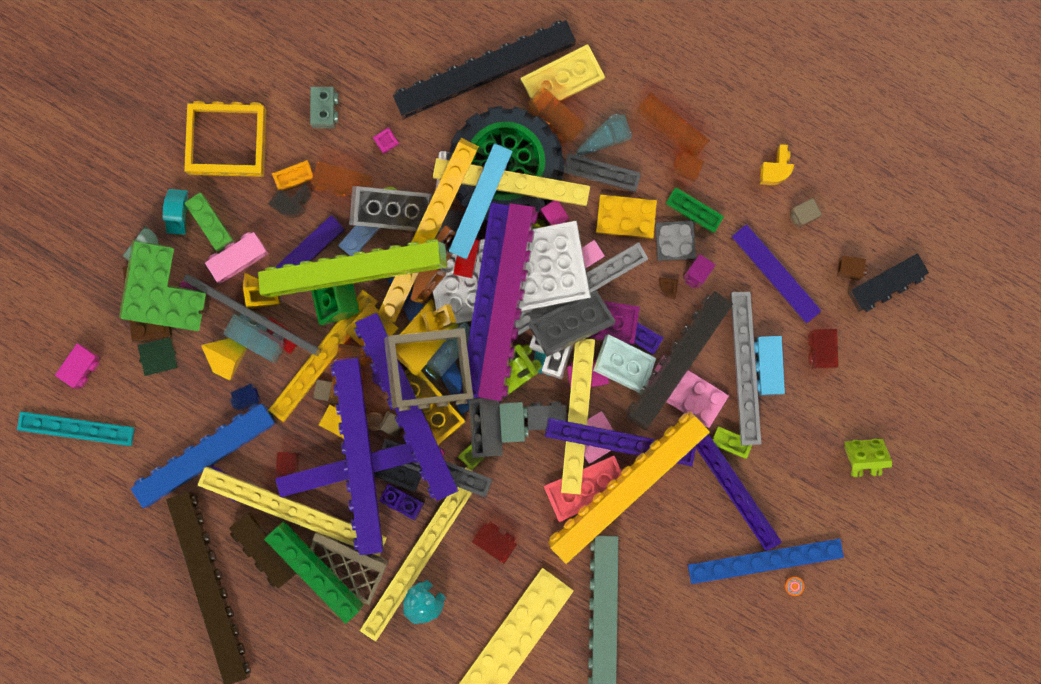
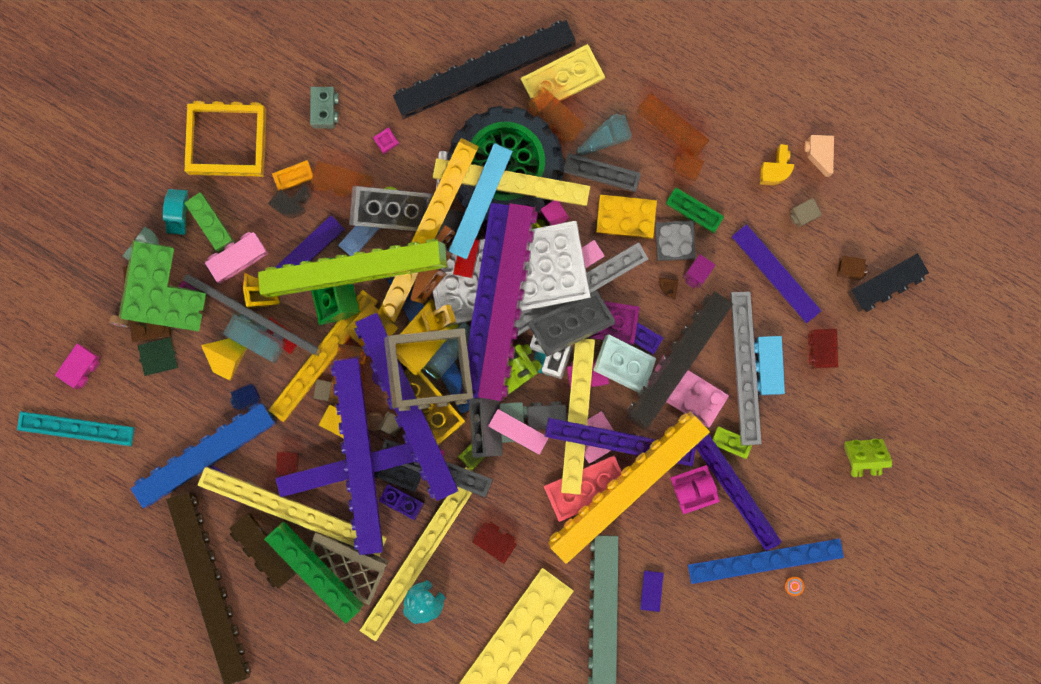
(117, 321): none -> medium nougat tile
(518, 431): none -> bright pink tile
(651, 591): none -> dark purple tile
(695, 489): none -> dark pink plate
(821, 152): none -> light nougat slope

